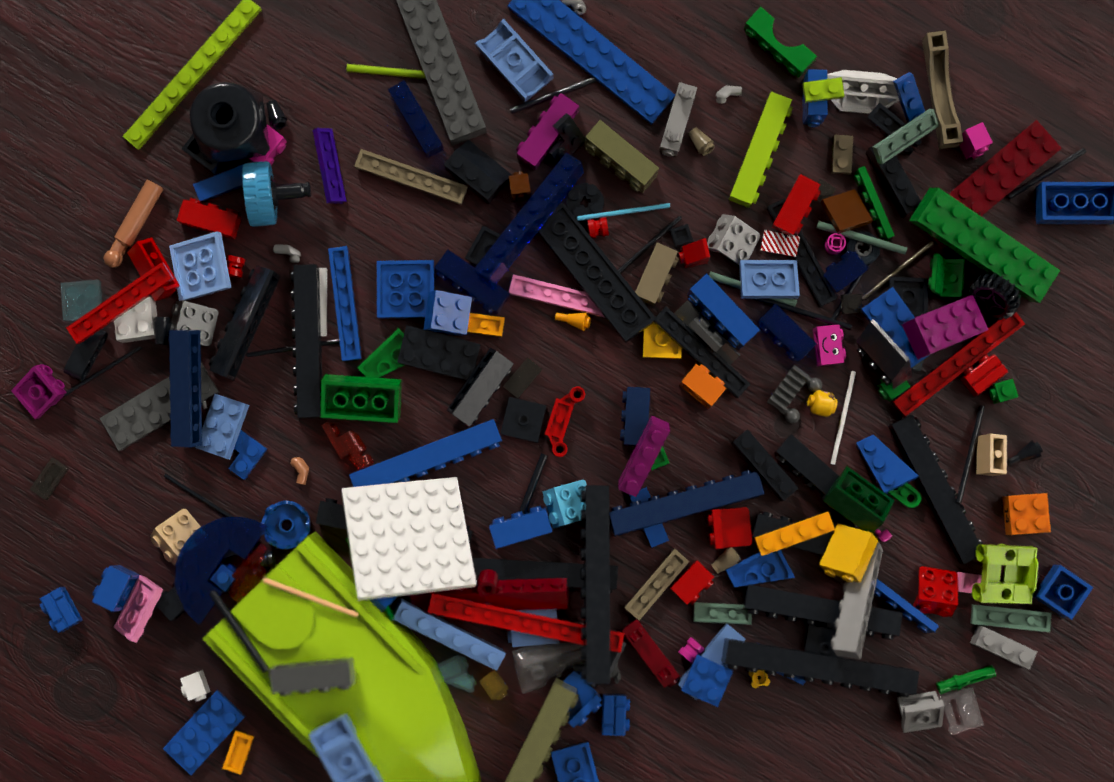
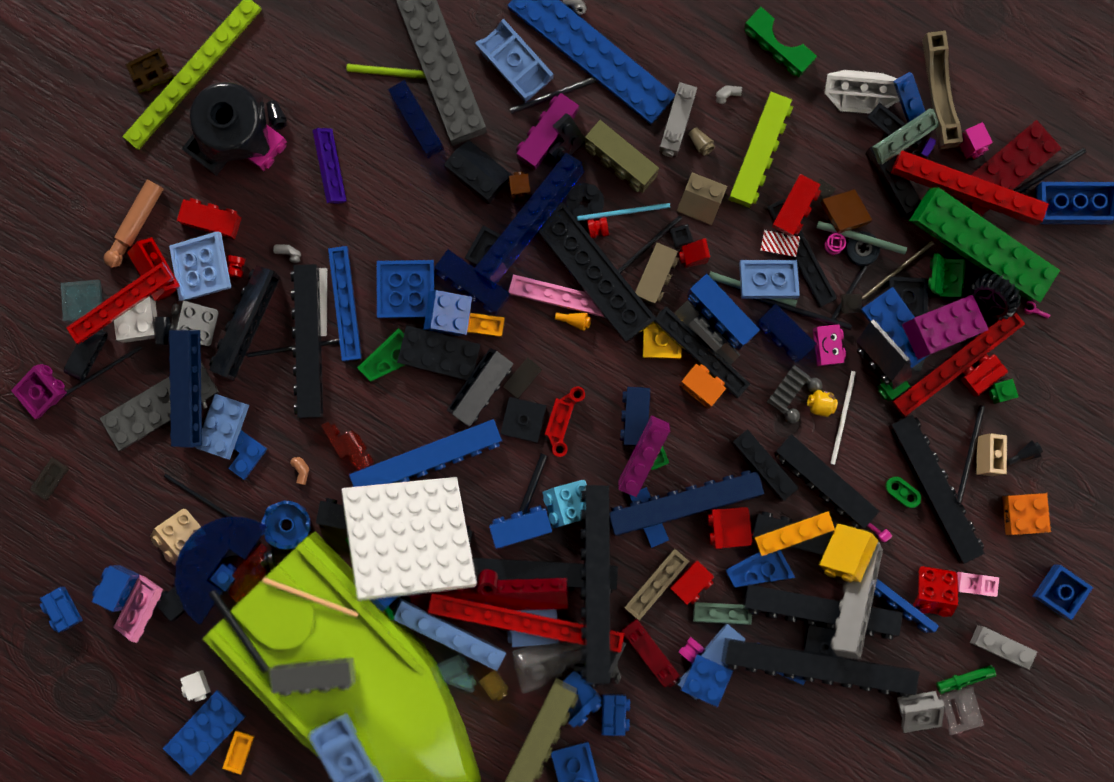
(148, 65): none -> dark brown plate
(219, 184): blue tile -> none
(263, 193): dark azure wheel -> none
(361, 398): green brick -> none
(411, 176): dark tan plate -> none
(701, 198): none -> dark tan slope
(726, 560): dark tan cone -> none
(733, 238): light grey bracket -> none
(759, 682): yellow plate -> none
(814, 112): blue brick -> none
(823, 90): lime plate -> none
(842, 154): dark tan plate -> none
(846, 271): clear blue brick -> none
(859, 500): dark green slope -> none
(876, 210): green plate -> none
(884, 465): blue wing -> none
(927, 148): none -> dark purple tile
(970, 188): none -> red brick
(1010, 618): sand green plate -> none
(1019, 574): lime piece -> none
(1035, 310): none -> dark pink hand

